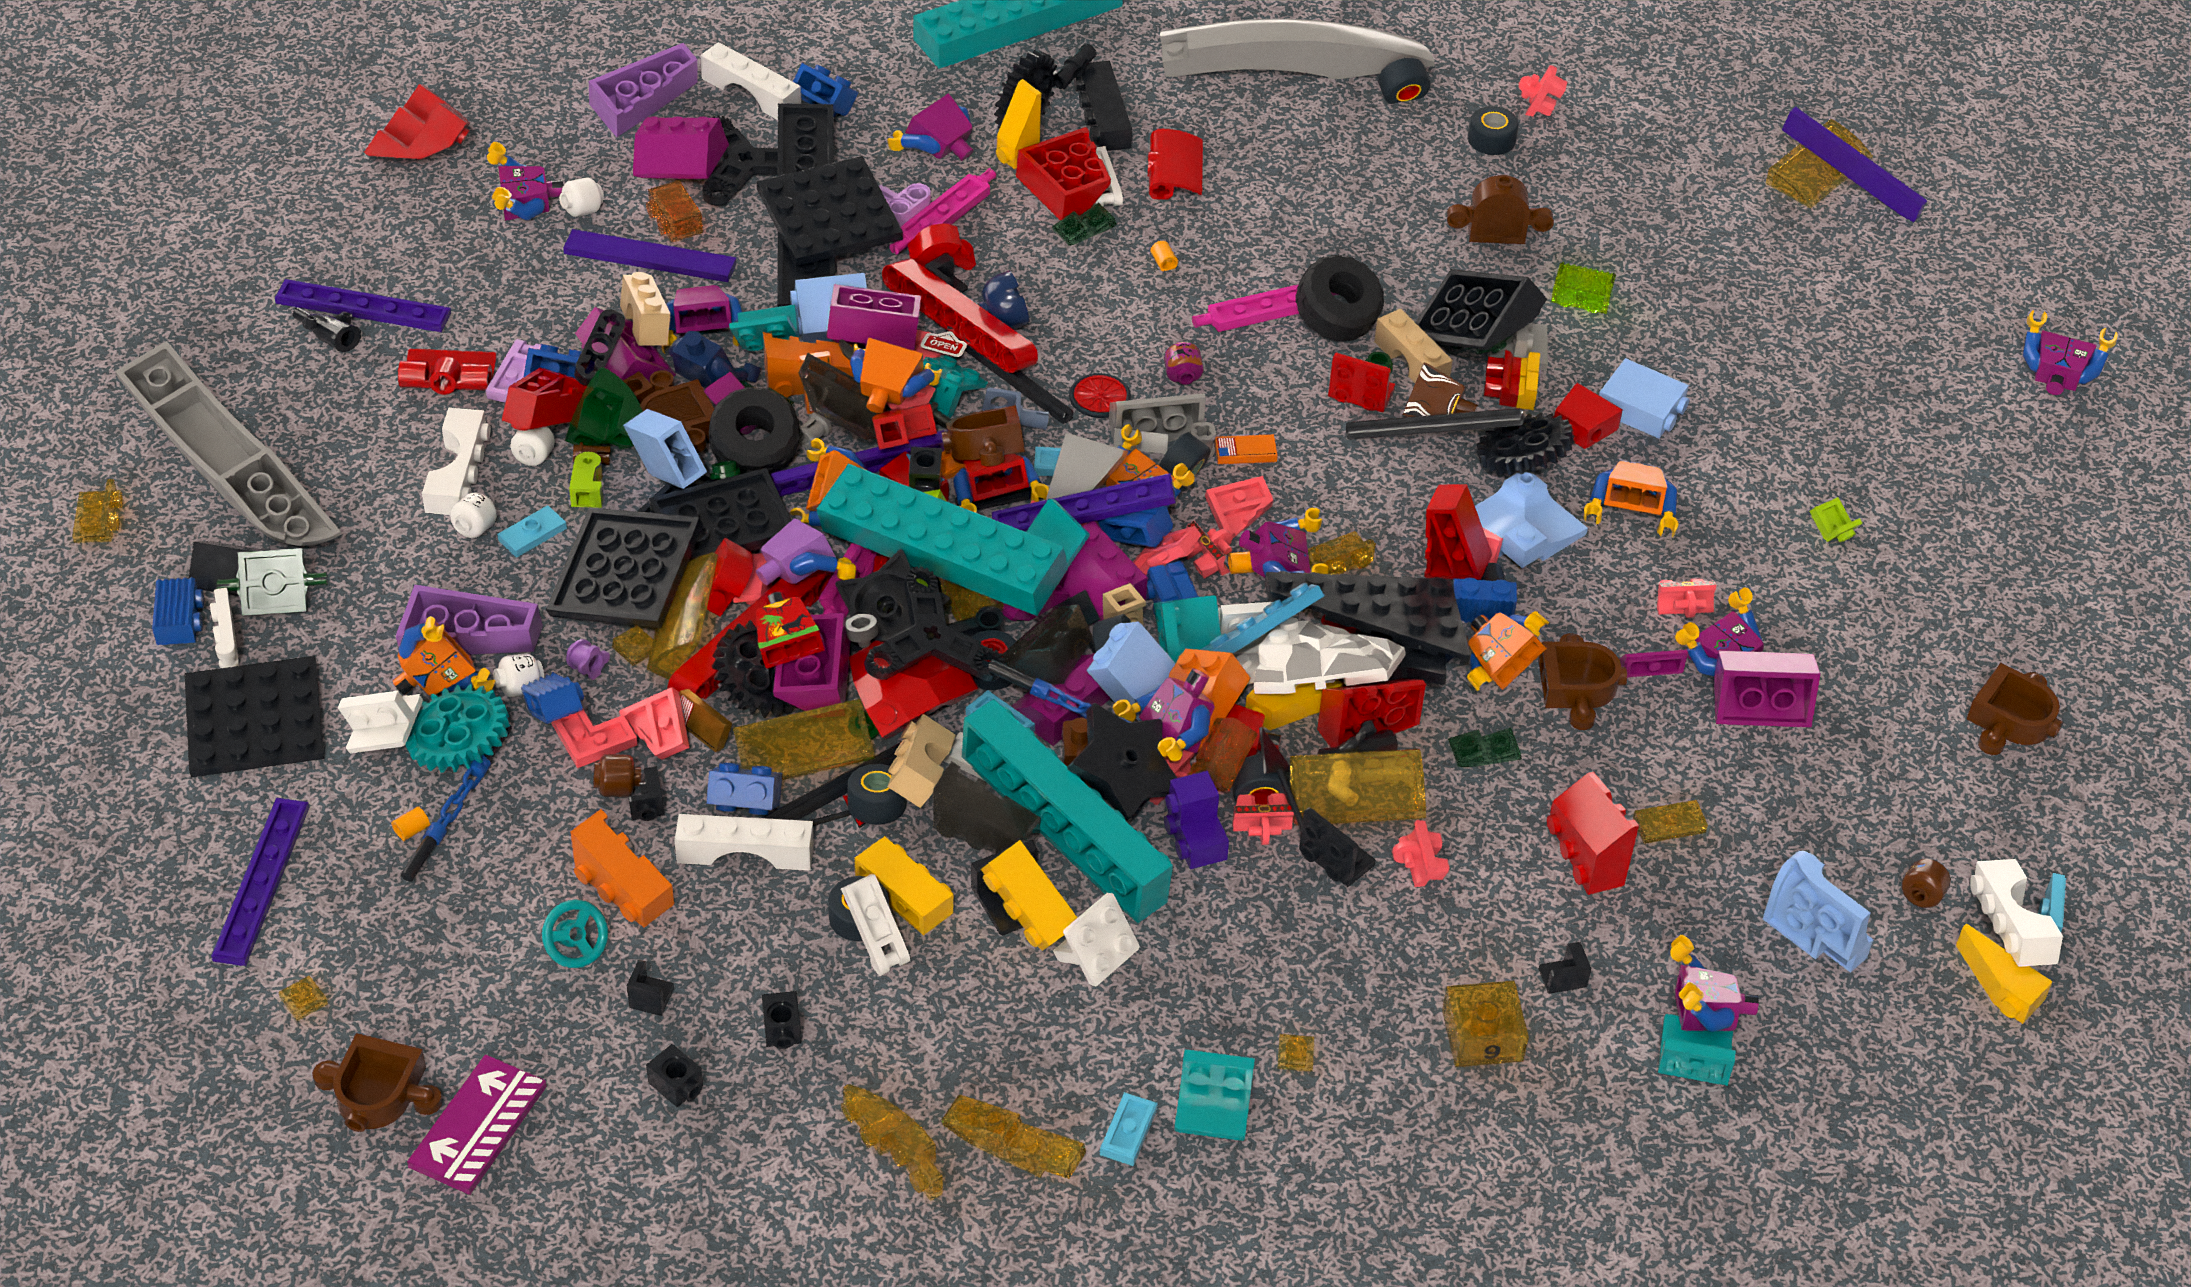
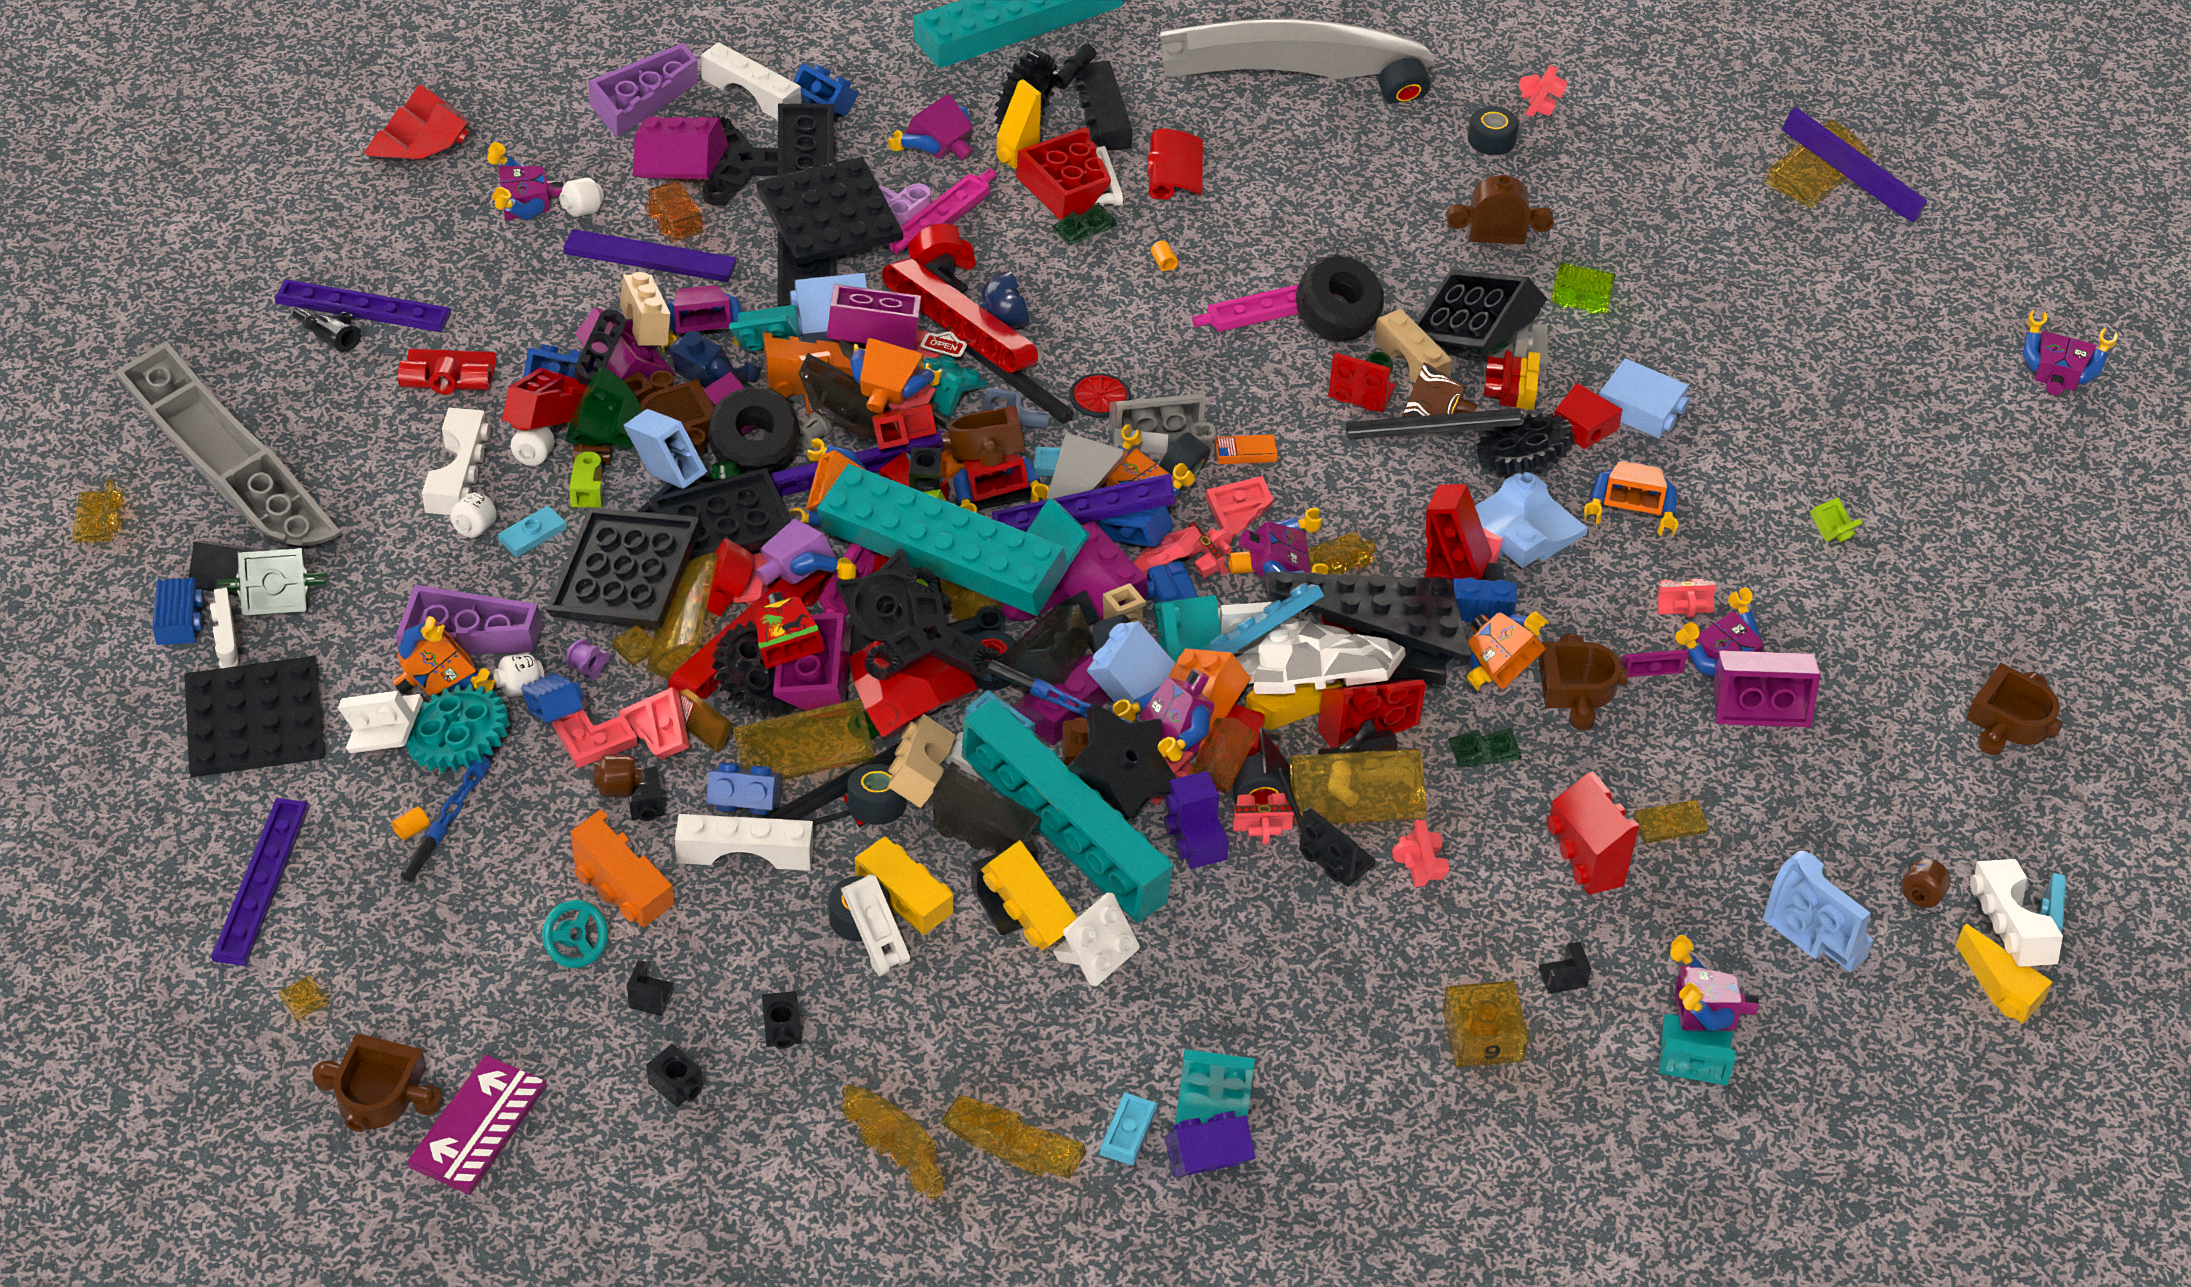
(509, 371): lavender plate -> none
(861, 629): dark grey tile -> none
(1183, 363): magenta head -> none
(1209, 1146): none -> dark purple brick
(1295, 1052): clear yellow plate -> none

